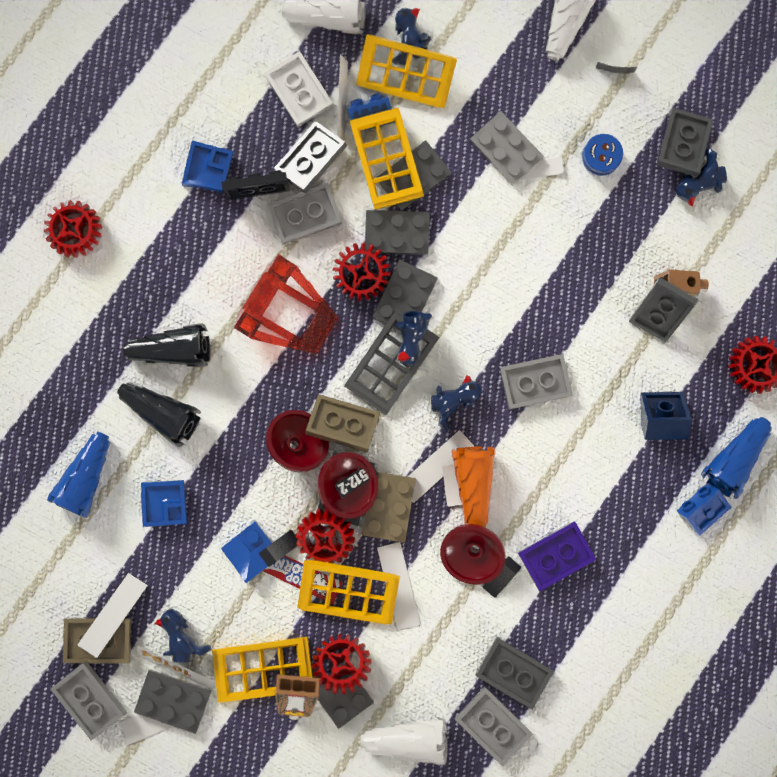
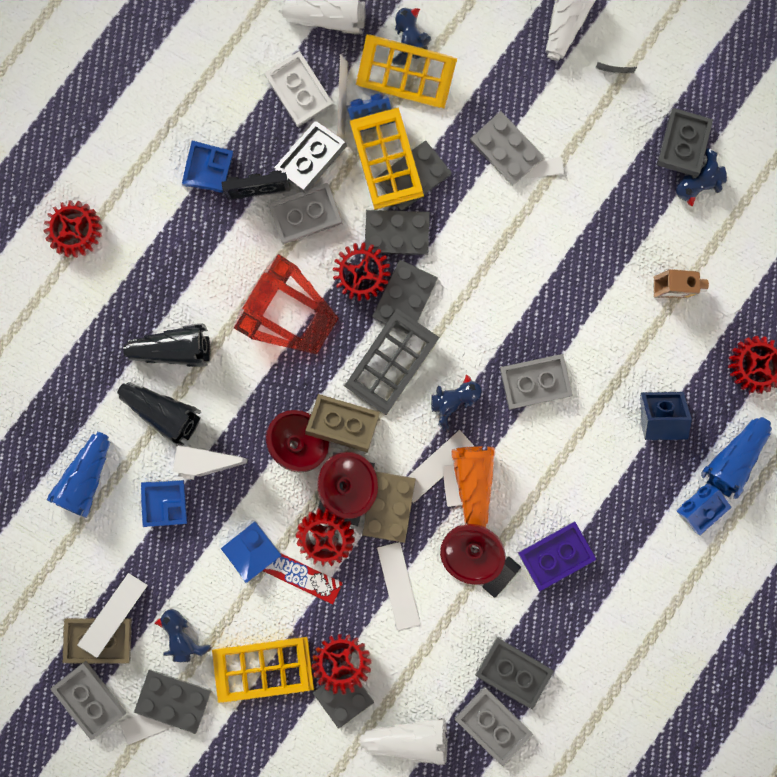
(175, 667): white sticker -> none
(196, 462): none -> white slope
(279, 548): black sticker -> none
(296, 695): medium nougat torso -> none
(307, 586): yellow piece -> none
(353, 481): black sticker -> none
(412, 330): dark blue animal -> none
(602, 154): blue head -> none
(663, 310): dark grey plate -> none

